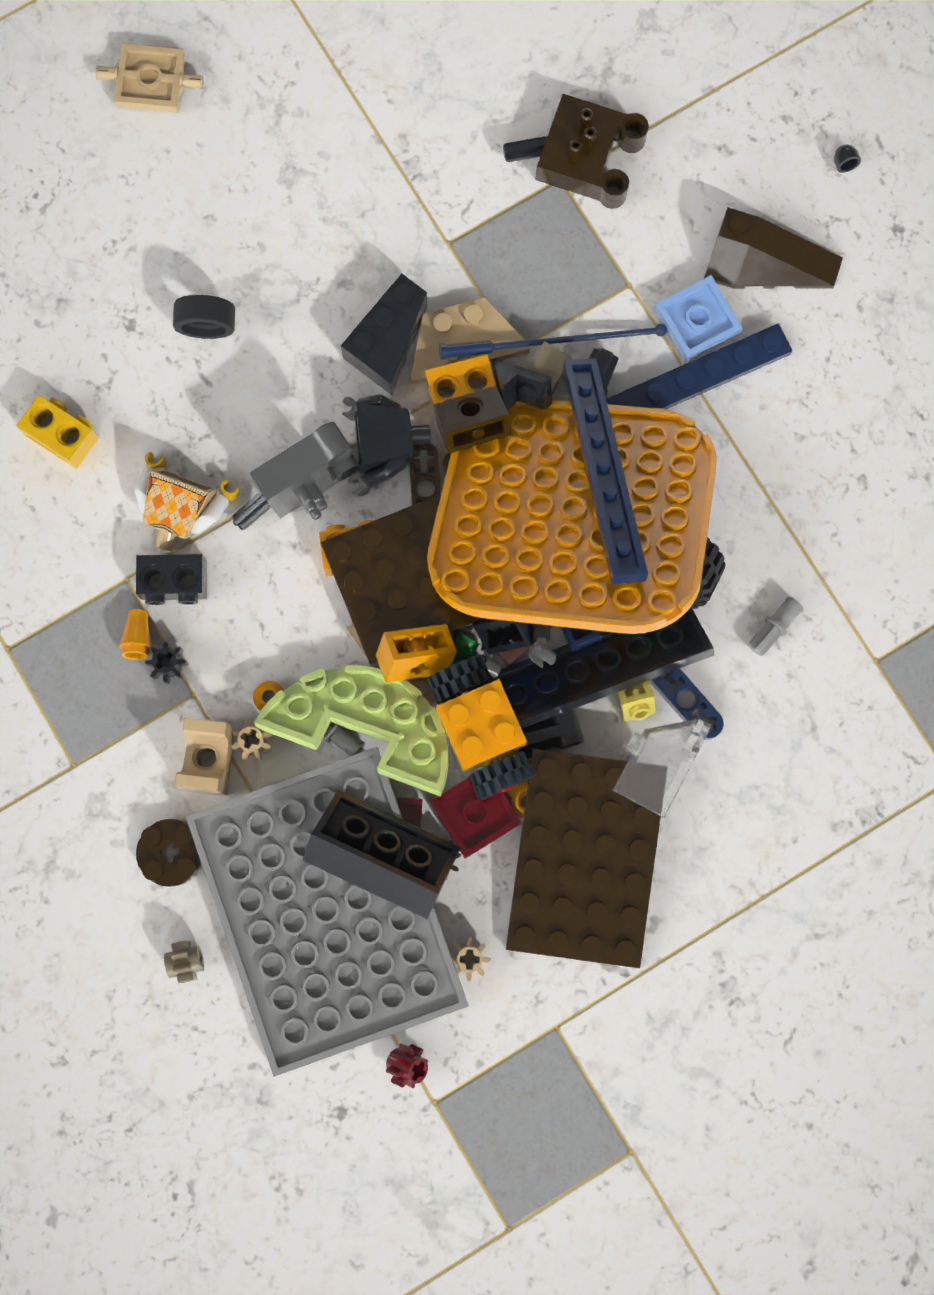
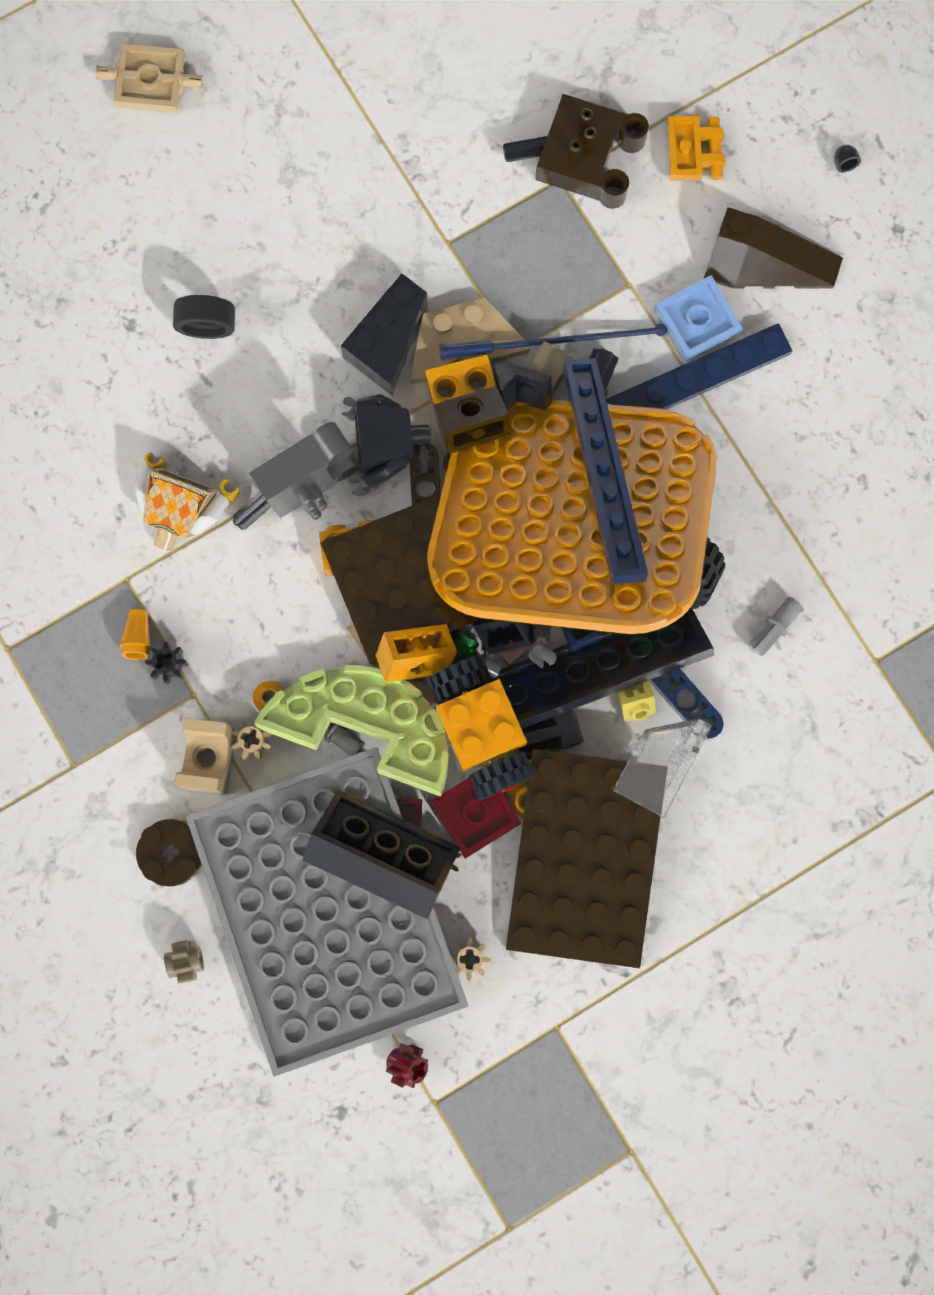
(54, 435): yellow brick -> none
(173, 569): black brick -> none
(685, 150): none -> light orange plate

